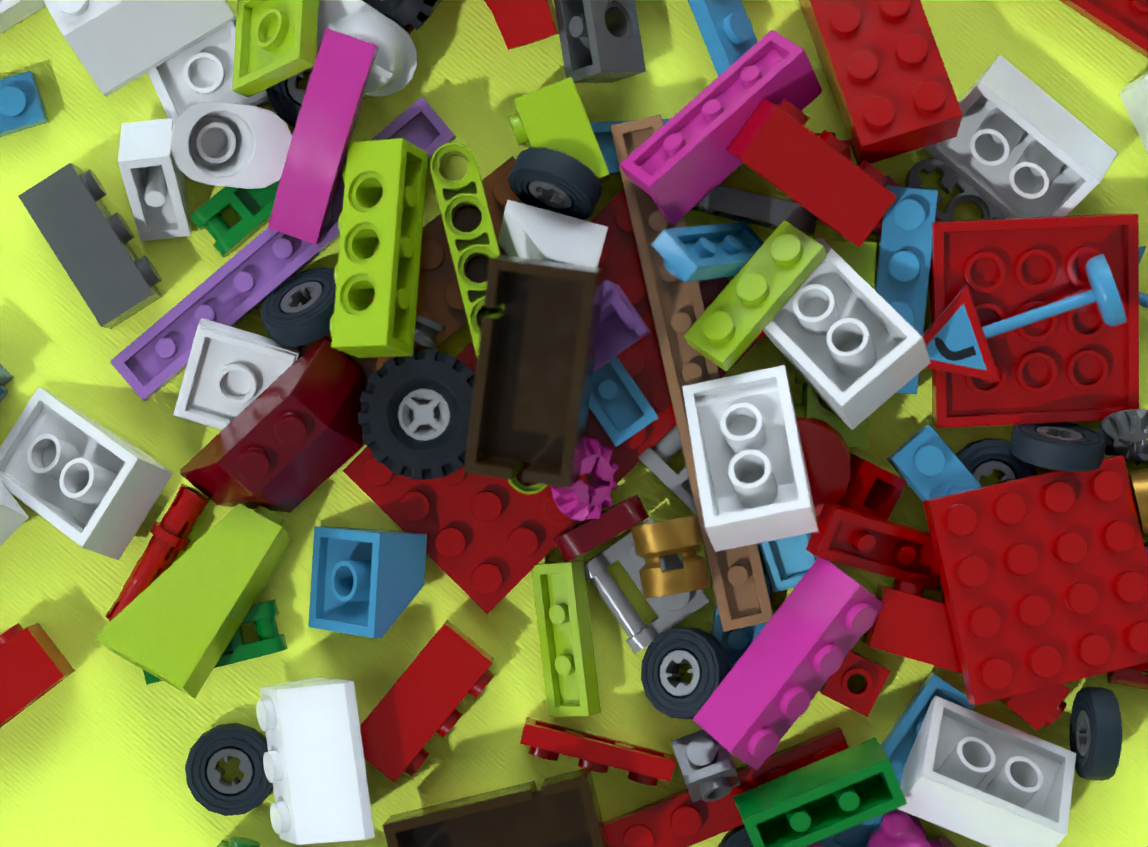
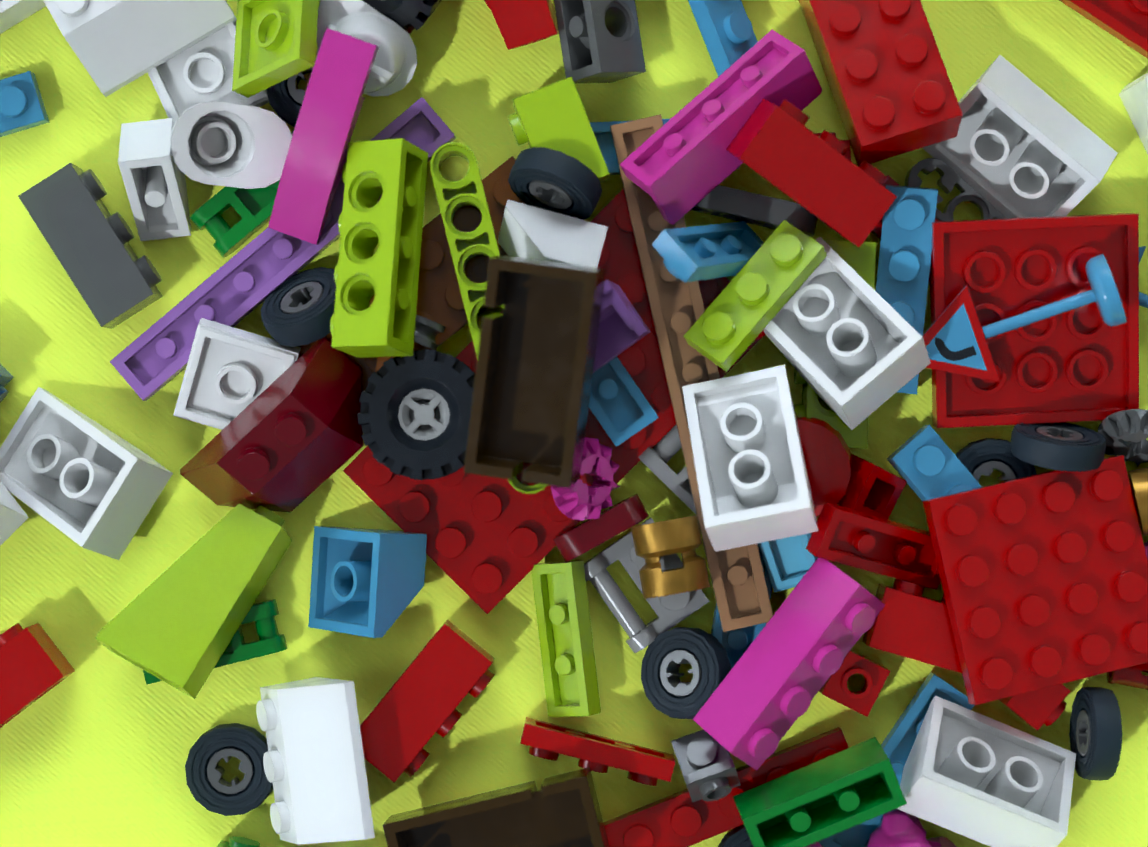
(164, 546): red pin -> none

